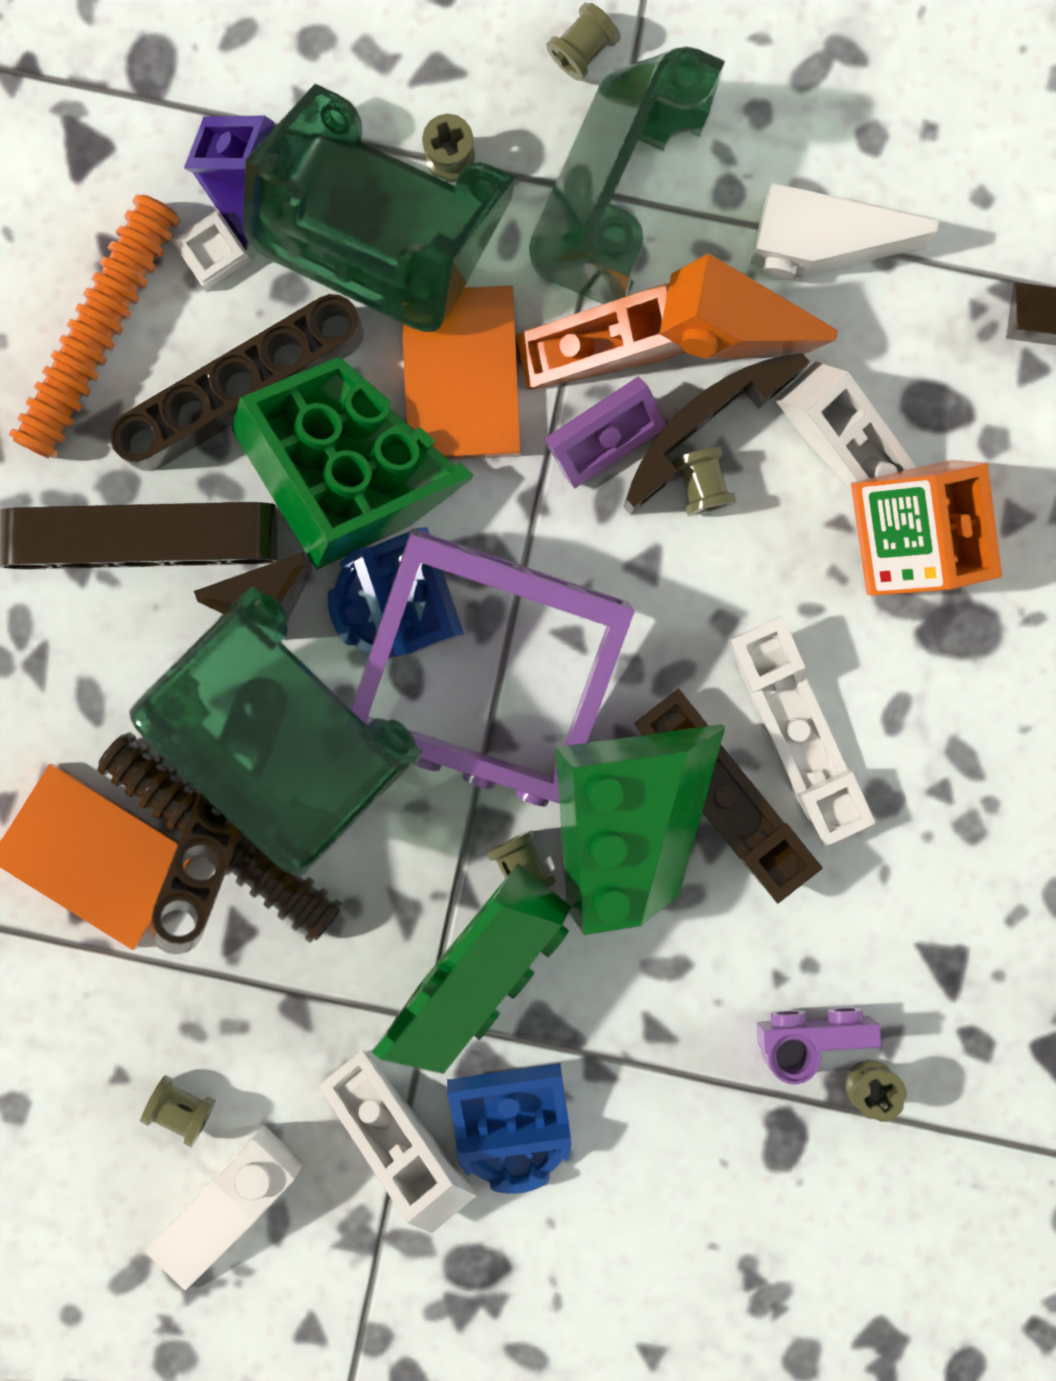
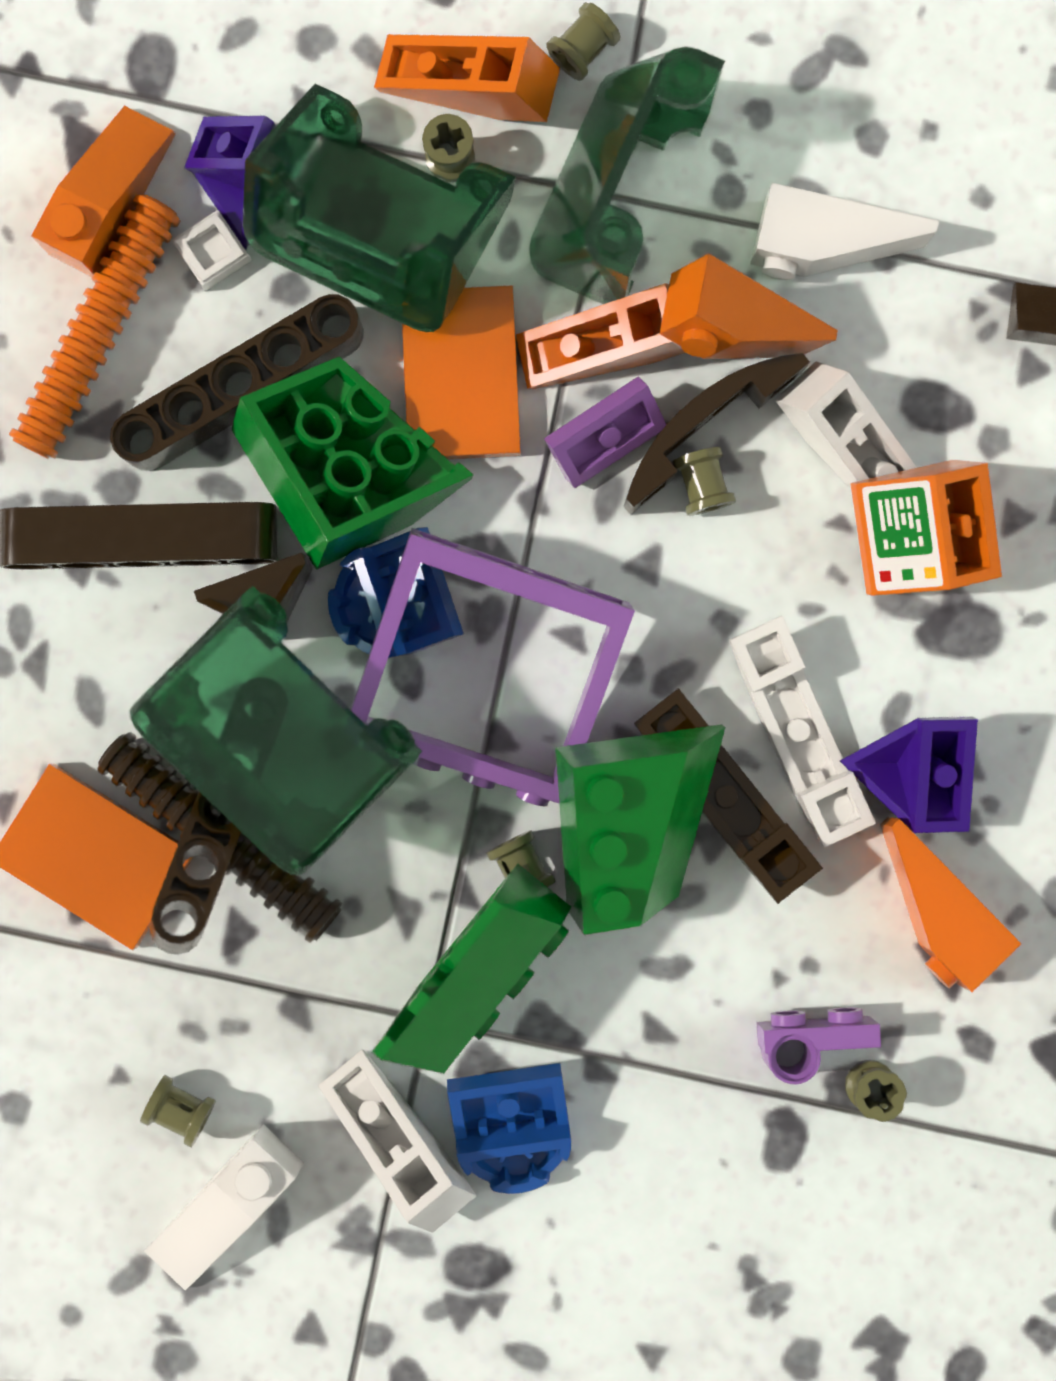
(101, 190): none -> orange slope
(471, 74): none -> orange slope
(923, 772): none -> dark purple slope
(946, 916): none -> orange slope

